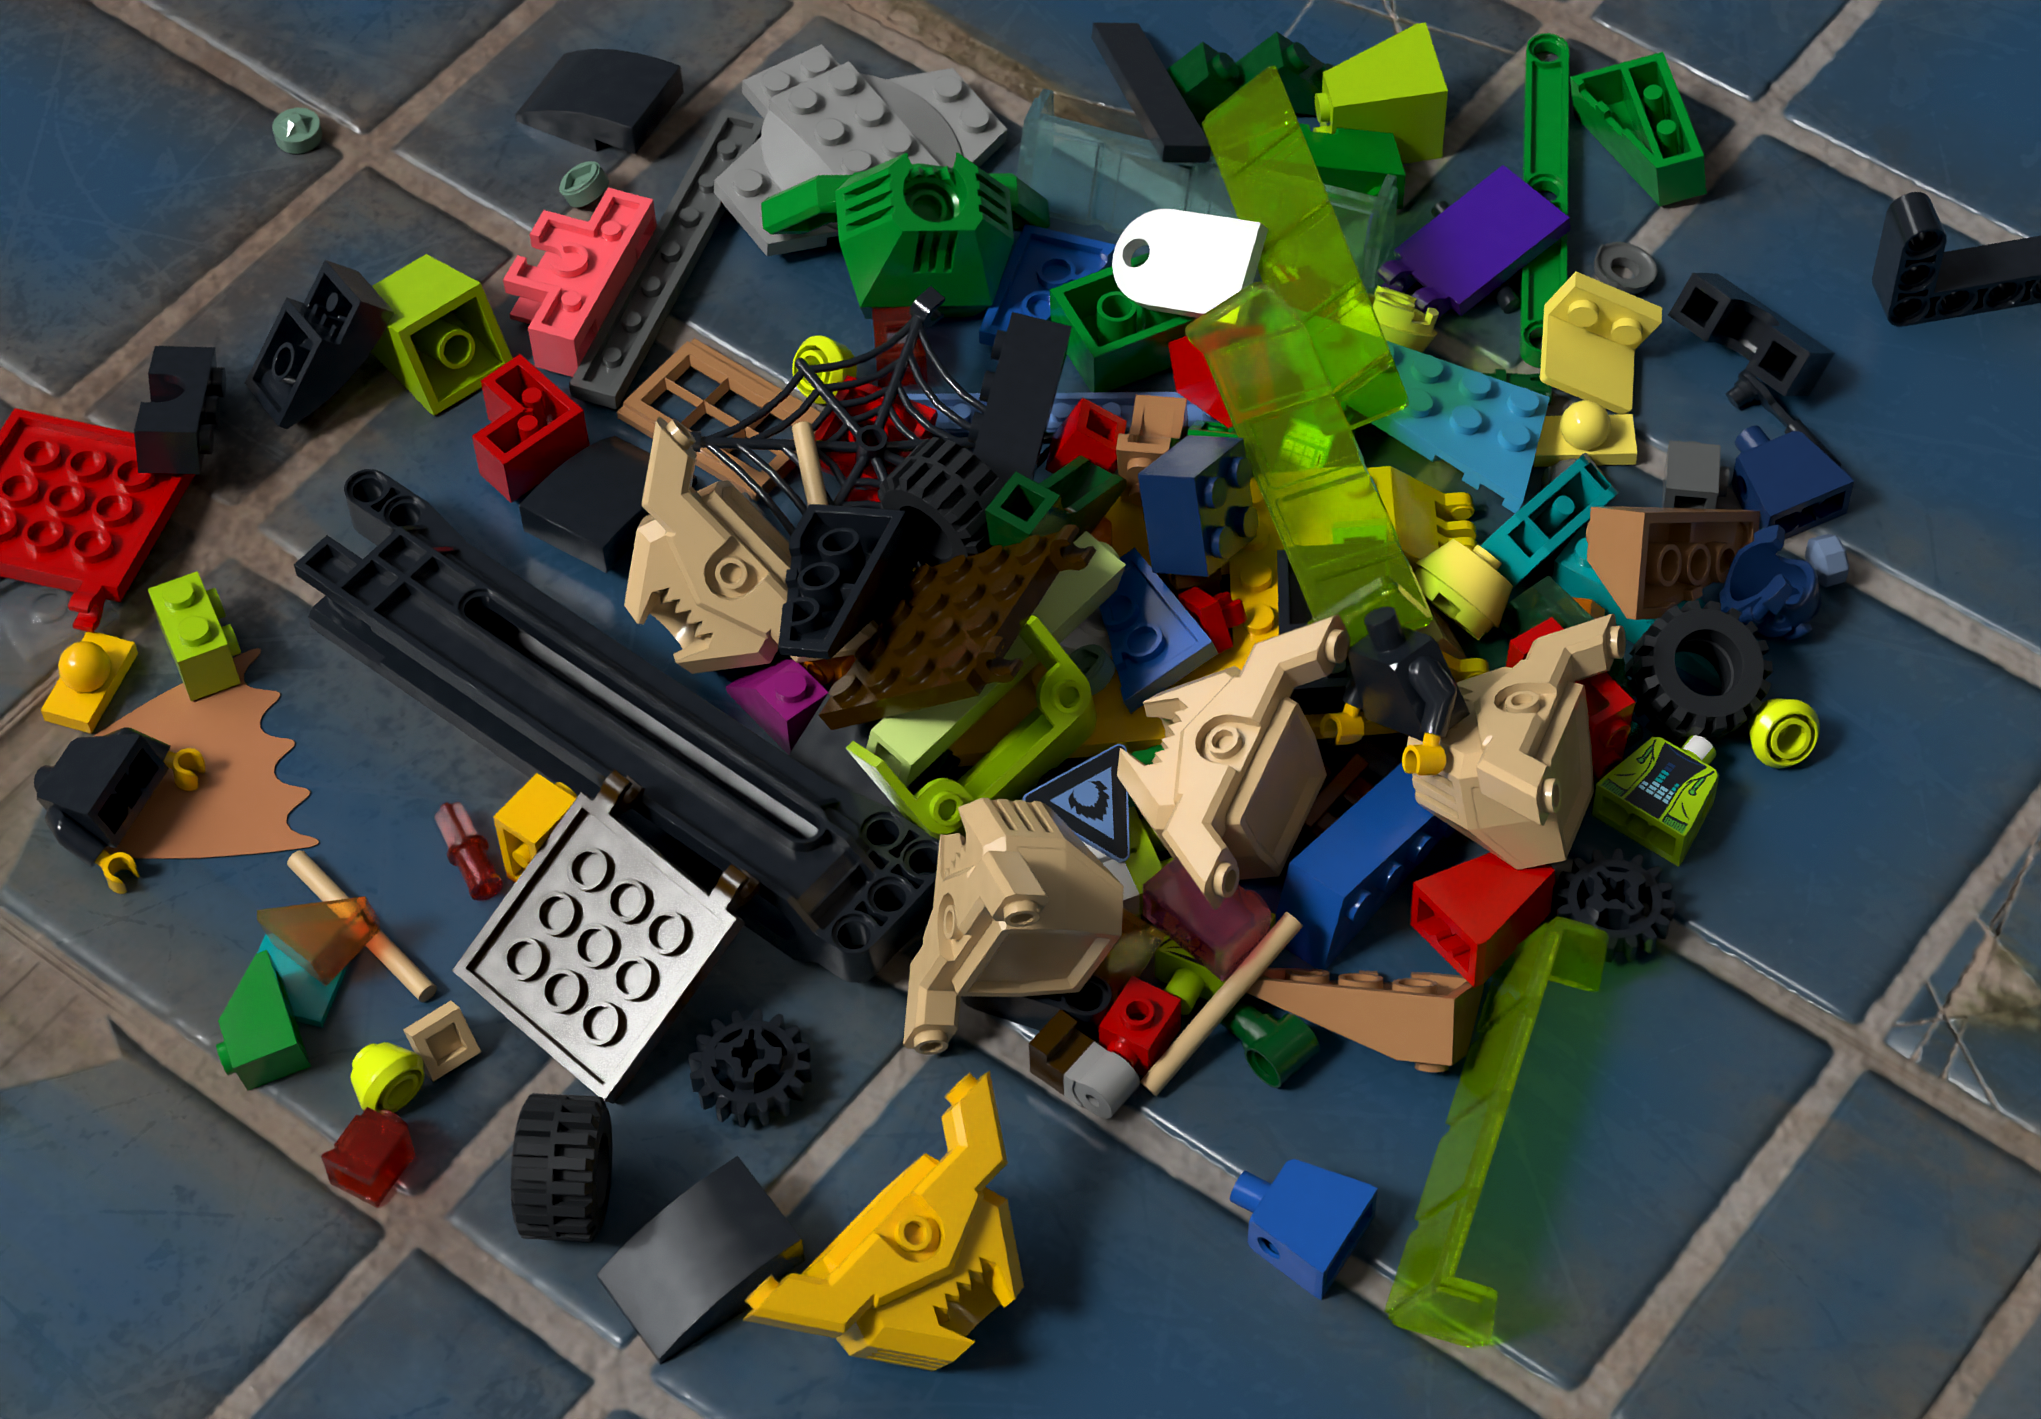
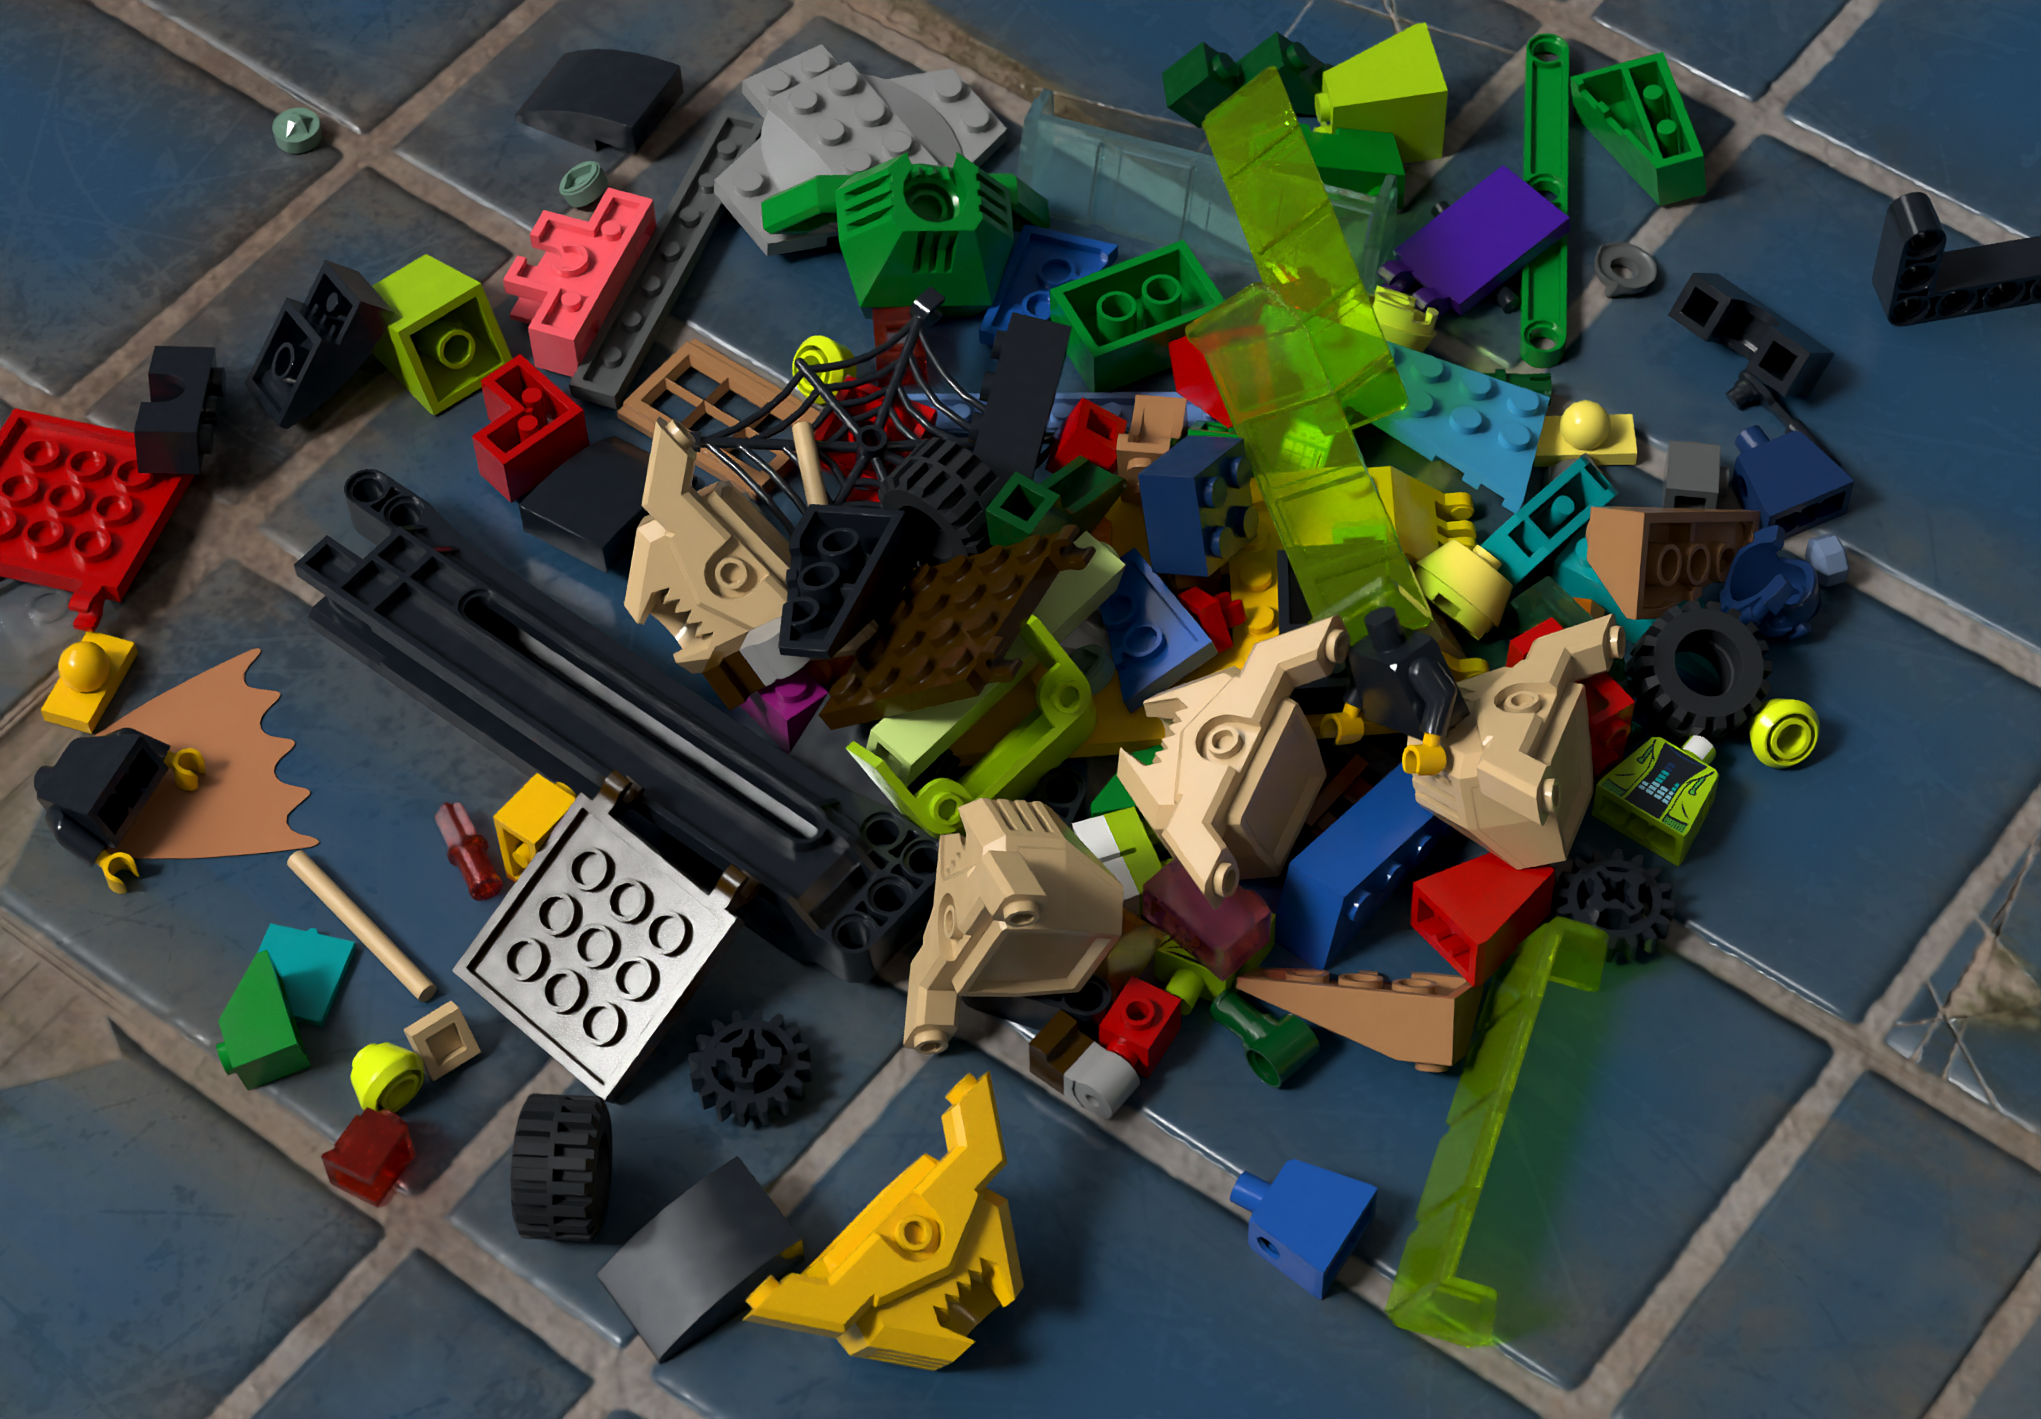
(194, 634): lime brick -> none
(321, 934): clear orange slope -> none
(749, 664): none -> leg
(1092, 803): black piece -> none
(1151, 93): black tile -> none
(1191, 260): white tile -> none
(1221, 1003): tan bar -> none
(1593, 341): light yellow bracket -> none

